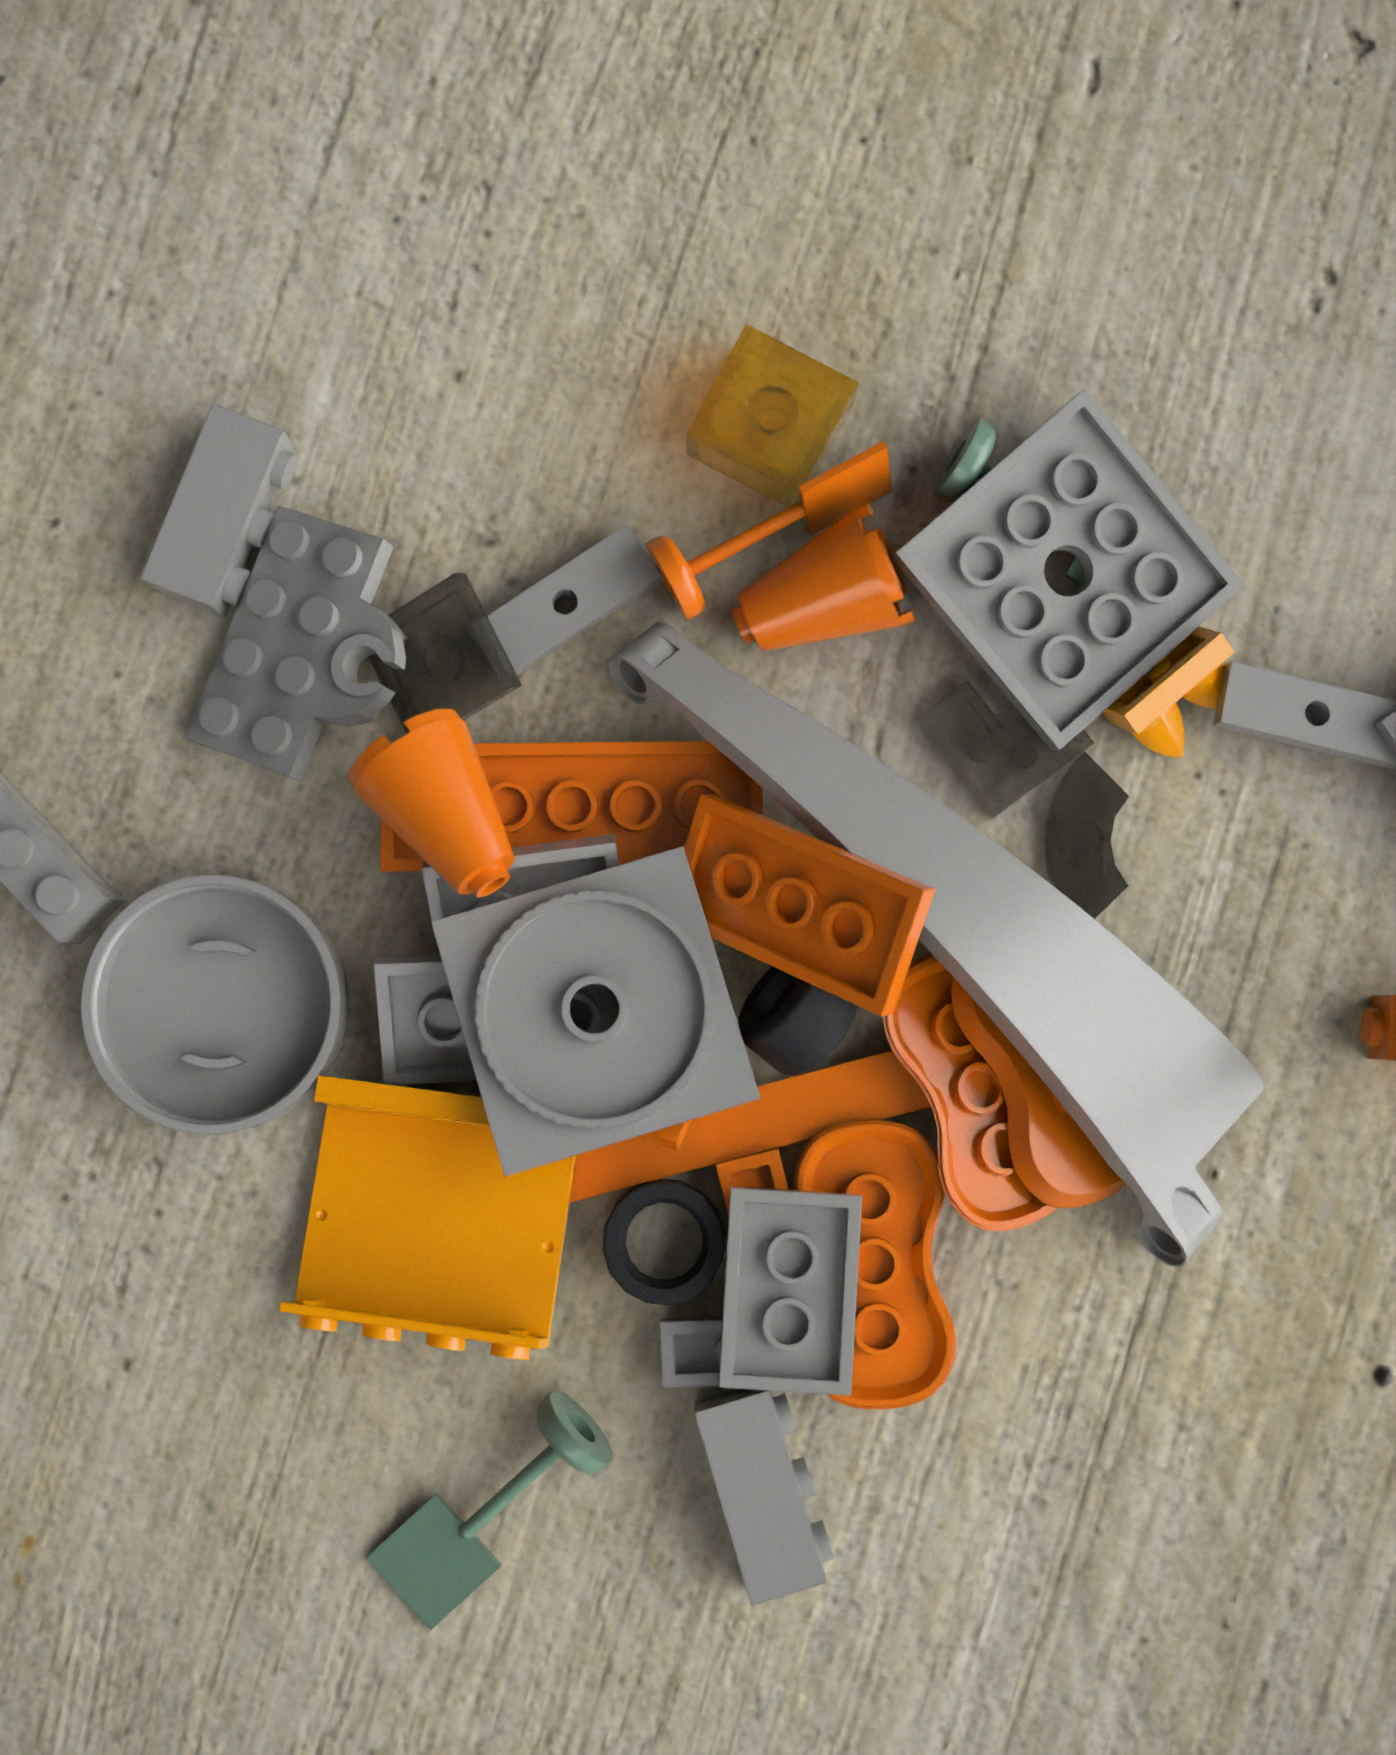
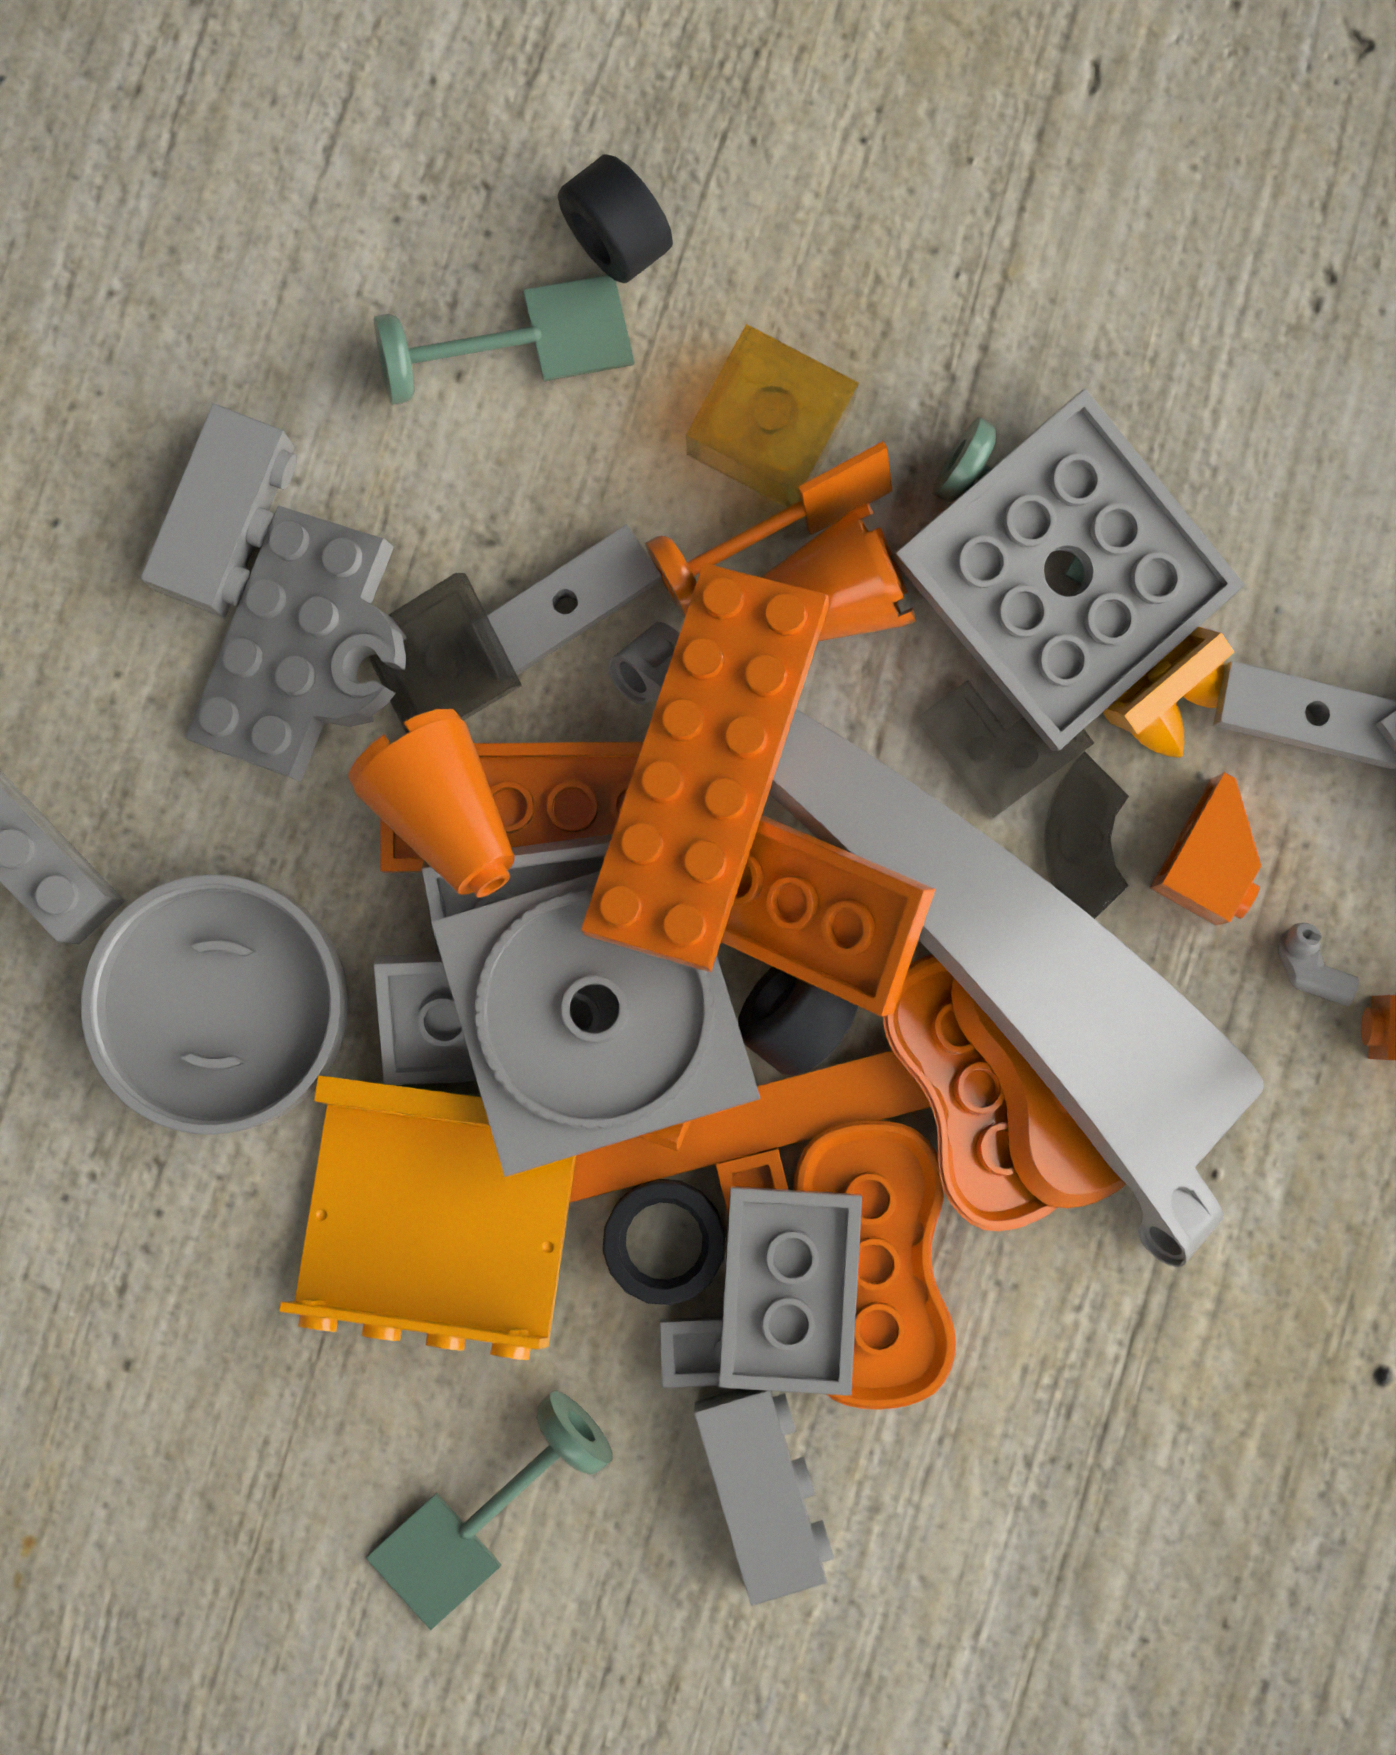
(572, 323): none -> sand green piece
(615, 218): none -> black tyre
(706, 767): none -> orange plate
(1213, 857): none -> orange slope
(1306, 967): none -> light grey arm

